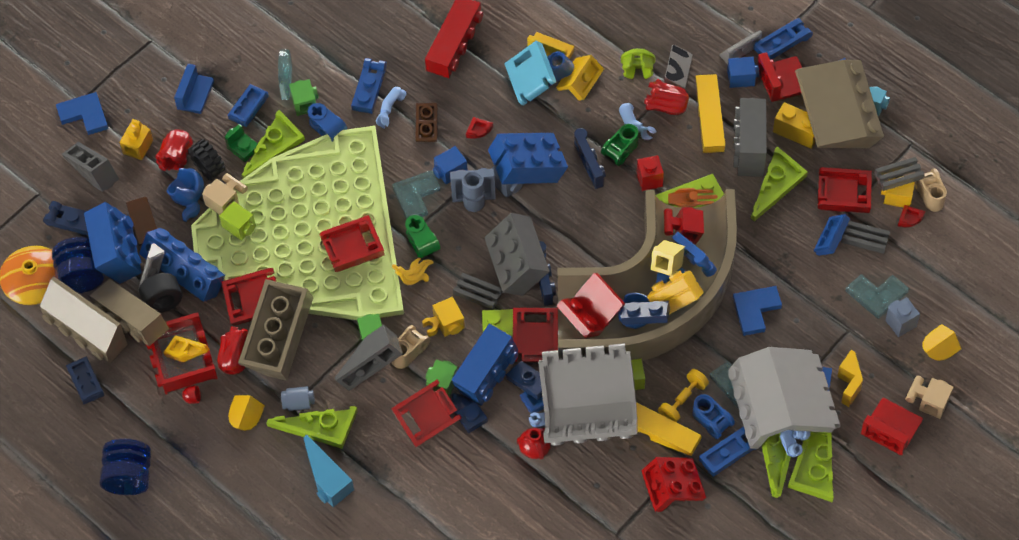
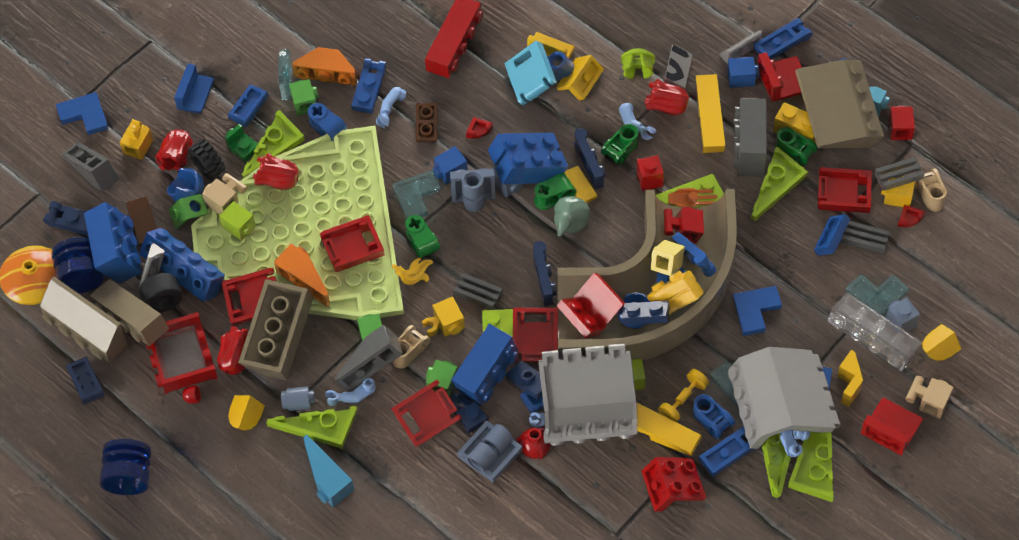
(181, 211): none -> bright green bracket
(184, 349): yellow tile -> none
(276, 173): none -> red piece
(298, 269): none -> orange slope
(325, 66): none -> orange slope
(355, 396): none -> light blue arm
(490, 450): none -> sand blue plate
(516, 254): dark grey brick -> none
(553, 190): none -> green piece
(571, 215): none -> sand green hair
(580, 182): none -> yellow piece
(796, 145): none -> green piece
(874, 331): none -> clear brick
(901, 123): none -> red brick

